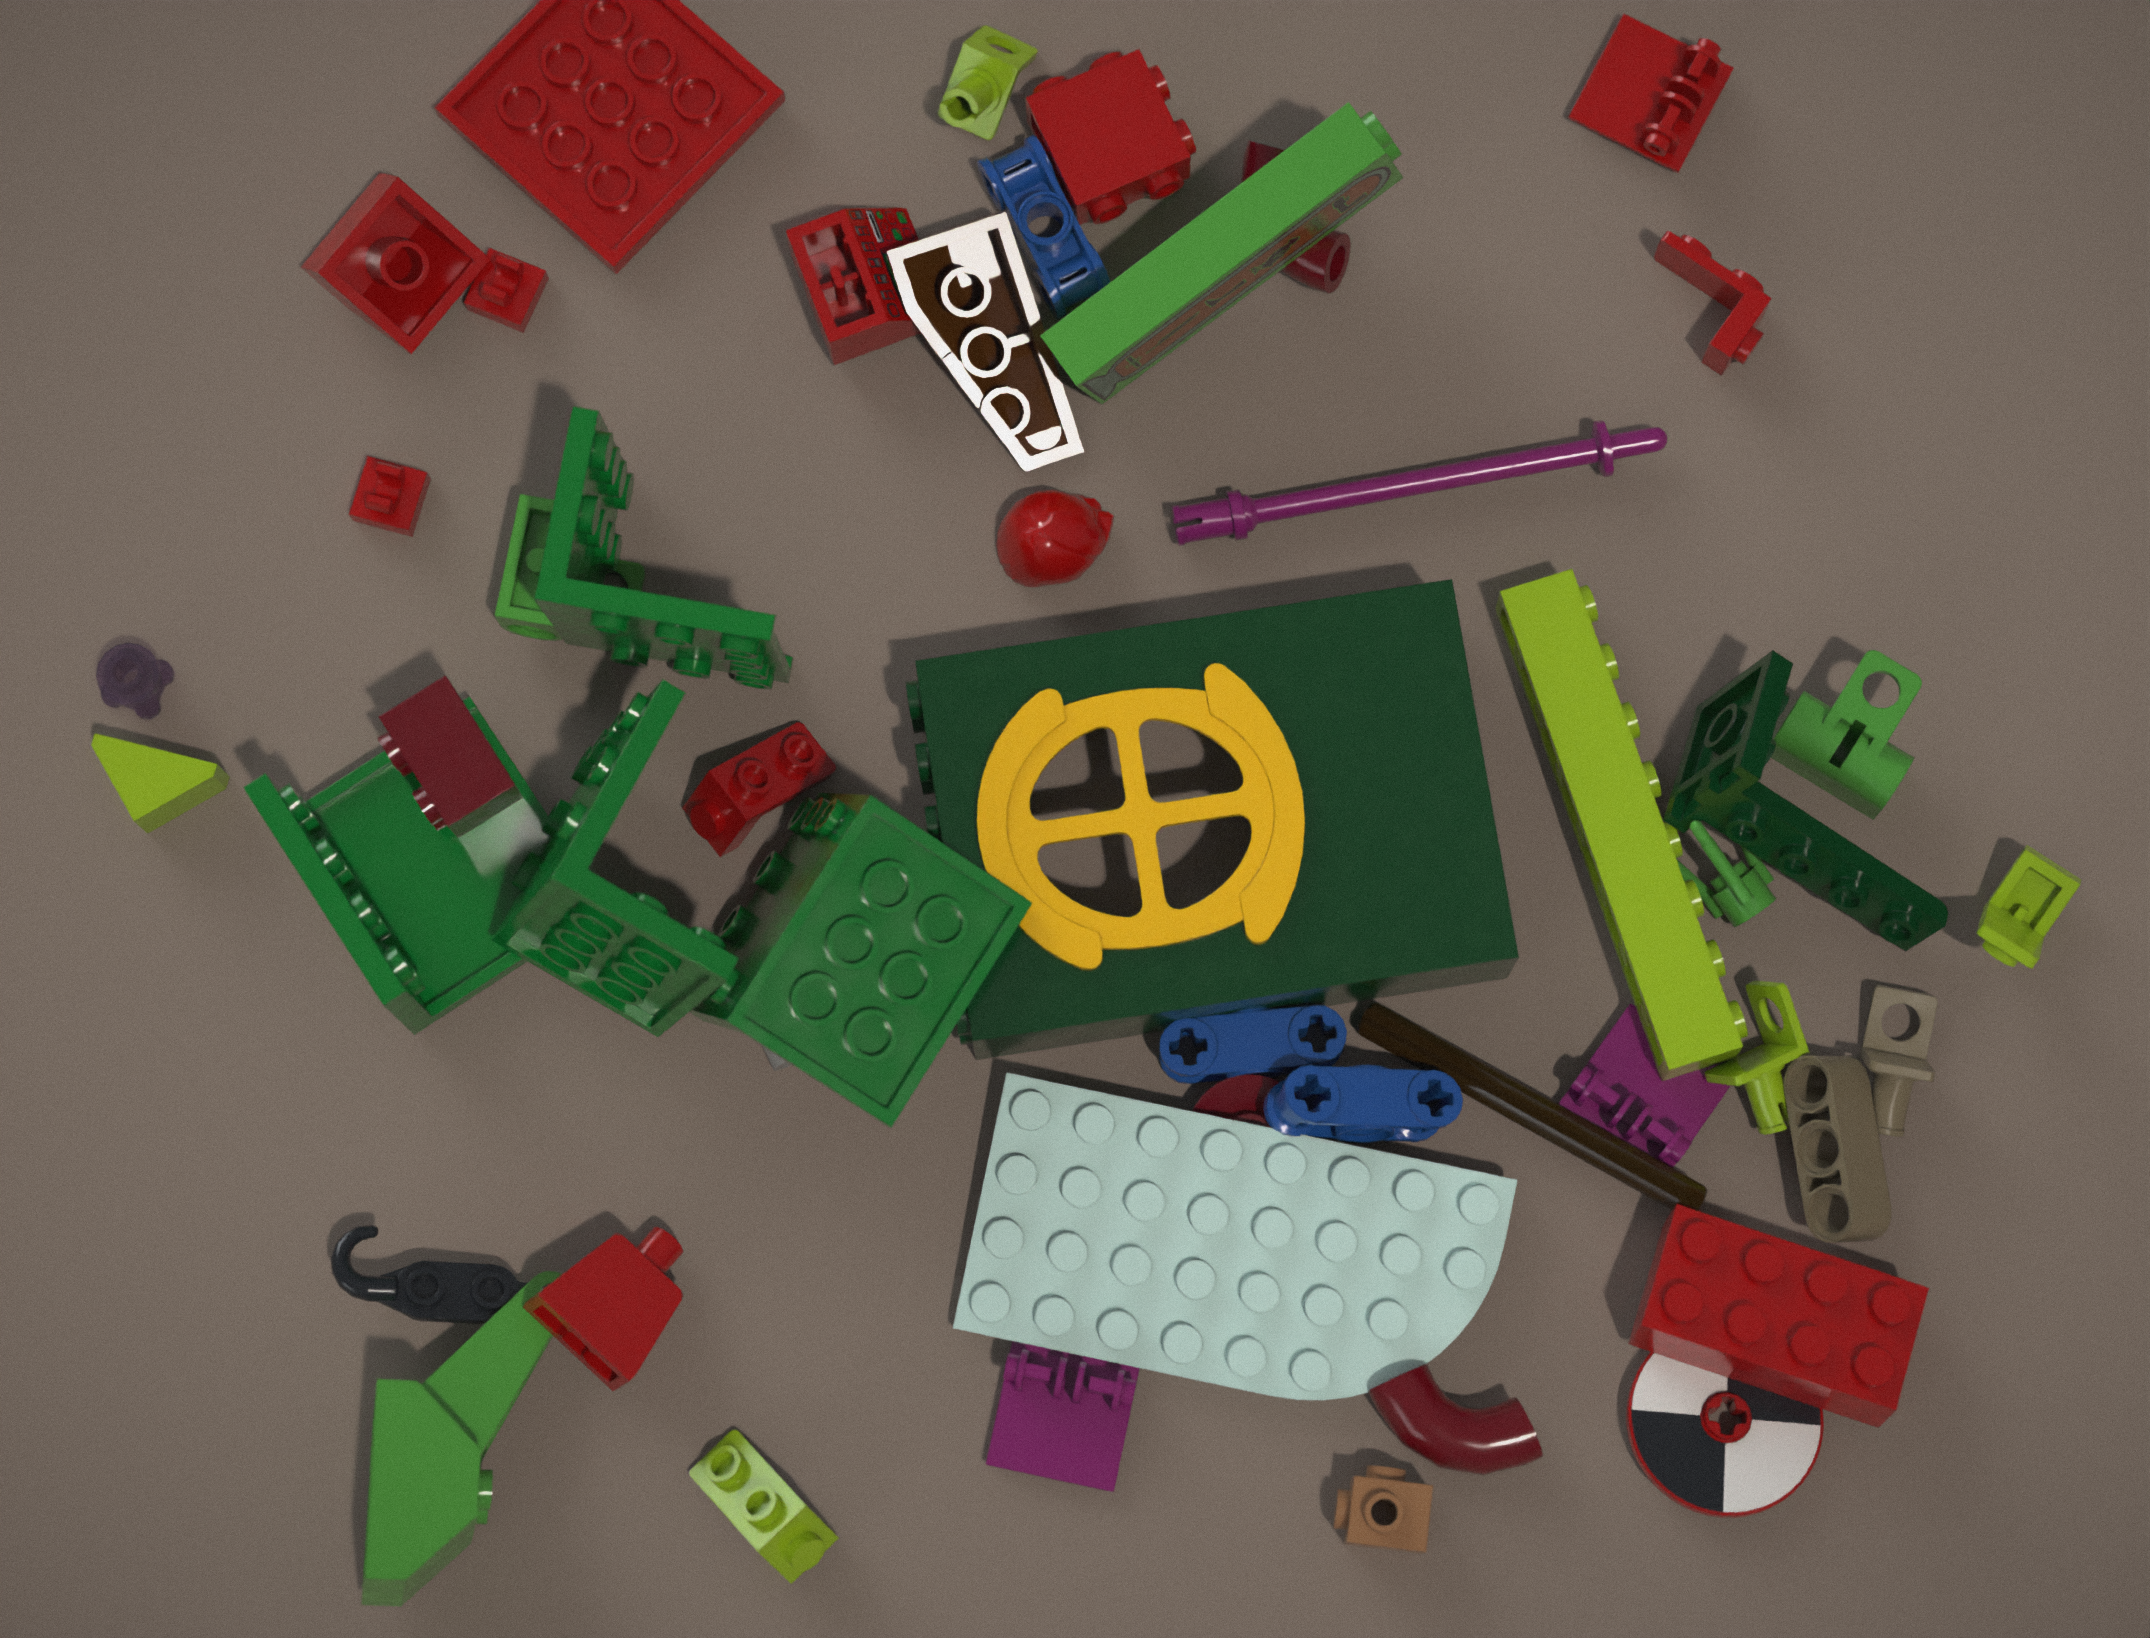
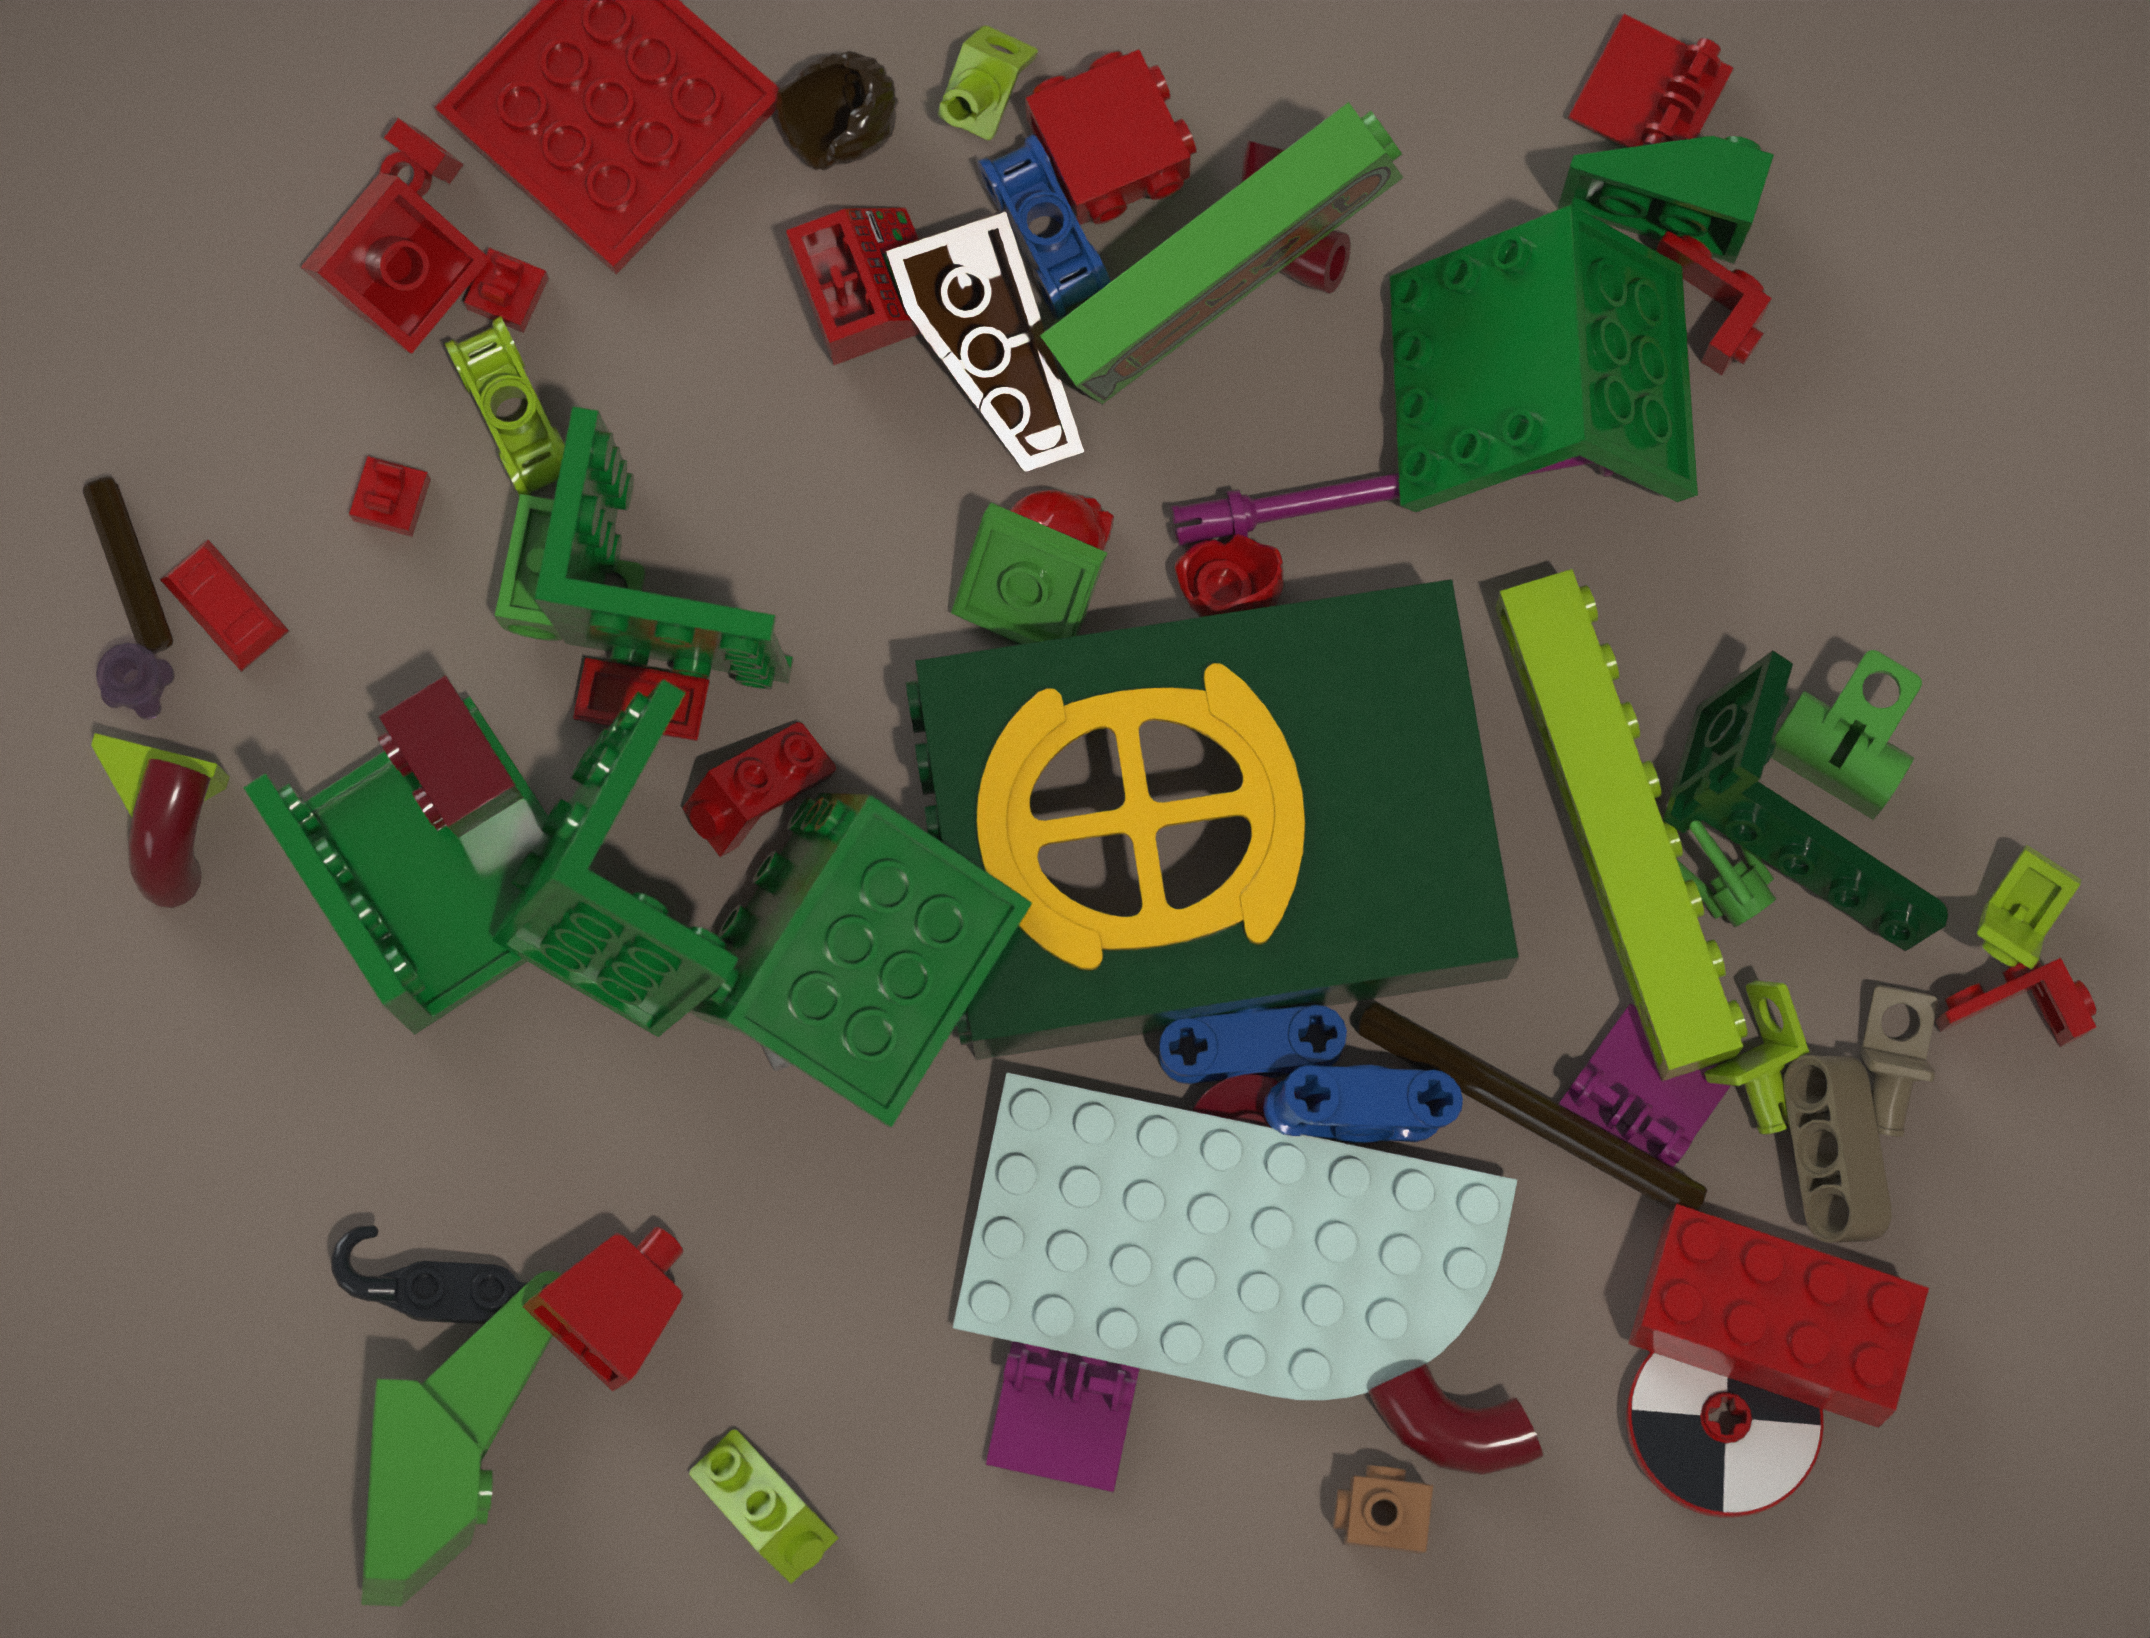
(127, 564): none -> dark brown axle
(165, 833): none -> dark red cylinder
(224, 605): none -> red tile
(422, 154): none -> red tile
(493, 374): none -> lime piece
(611, 686): none -> red tile
(838, 109): none -> dark brown hair
(1027, 579): none -> bright green tile
(1230, 576): none -> red hair
(1538, 355): none -> green bracket
(1679, 186): none -> green slope
(2064, 1003): none -> red bracket

